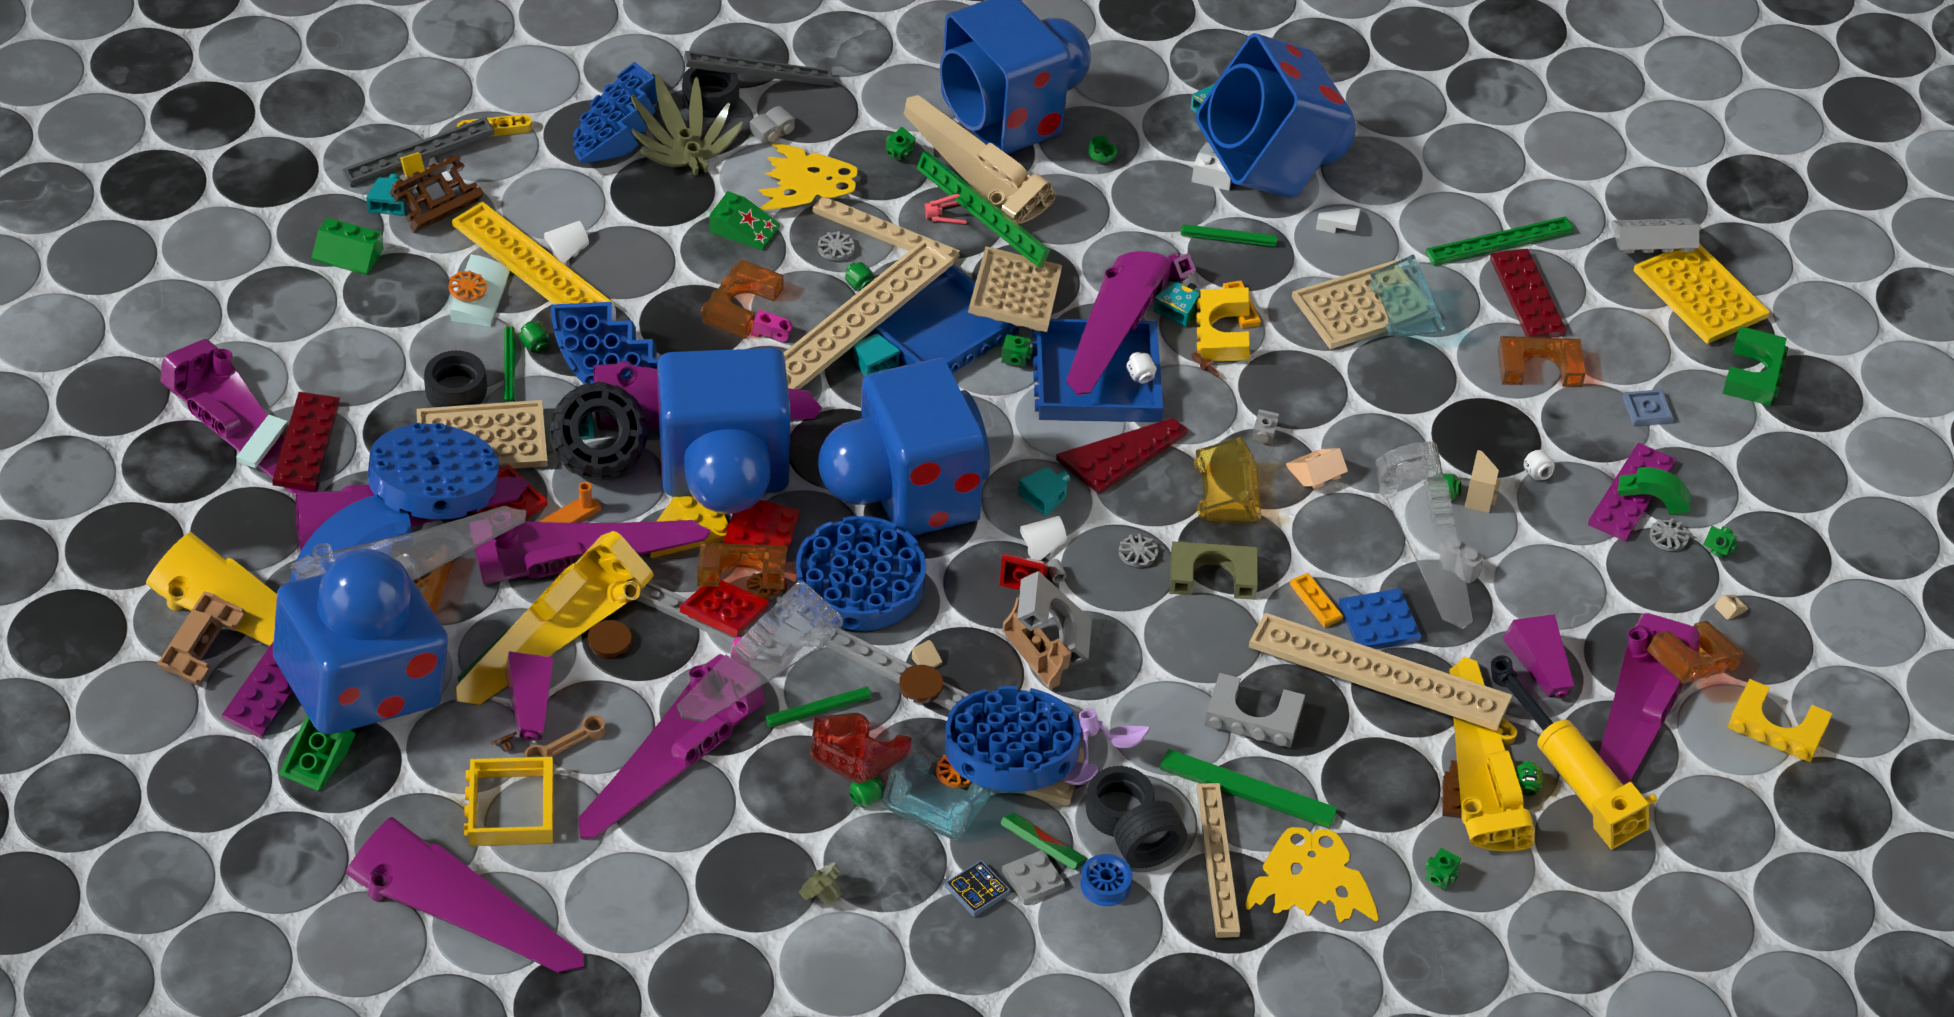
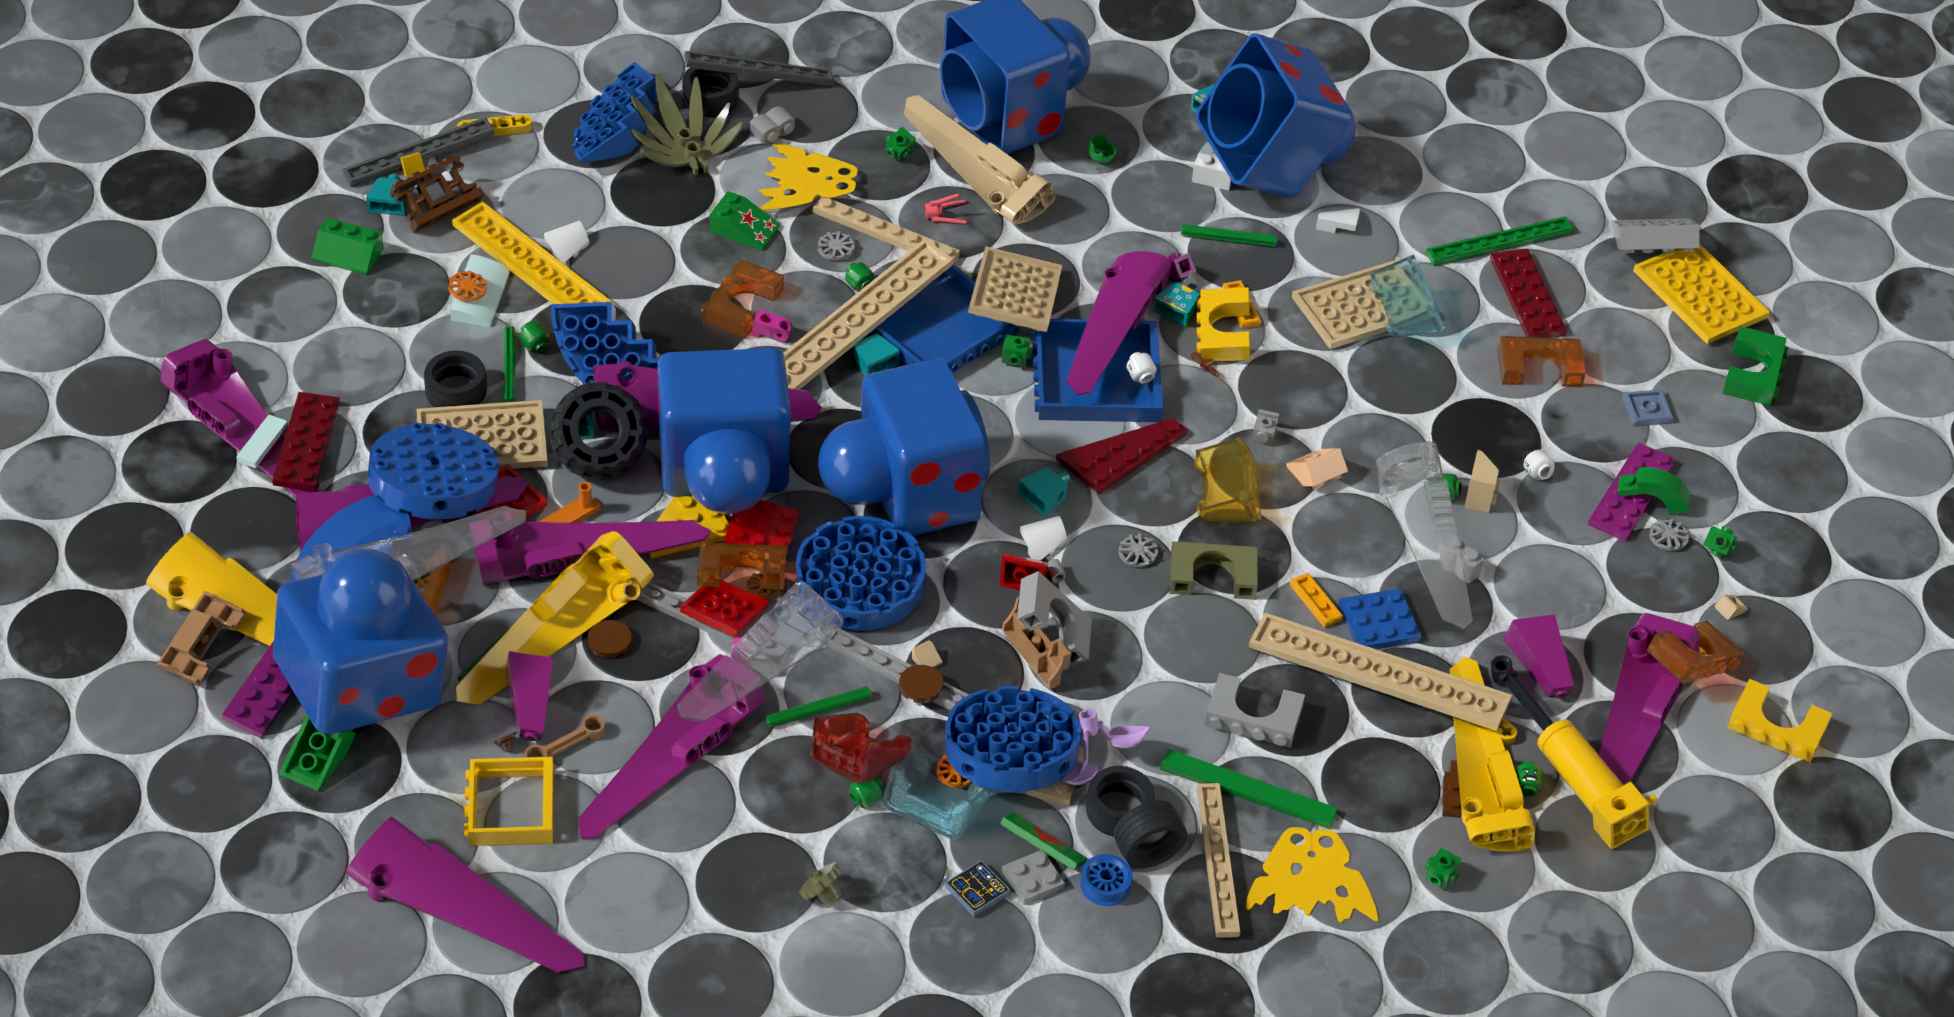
(983, 209): green plate -> none

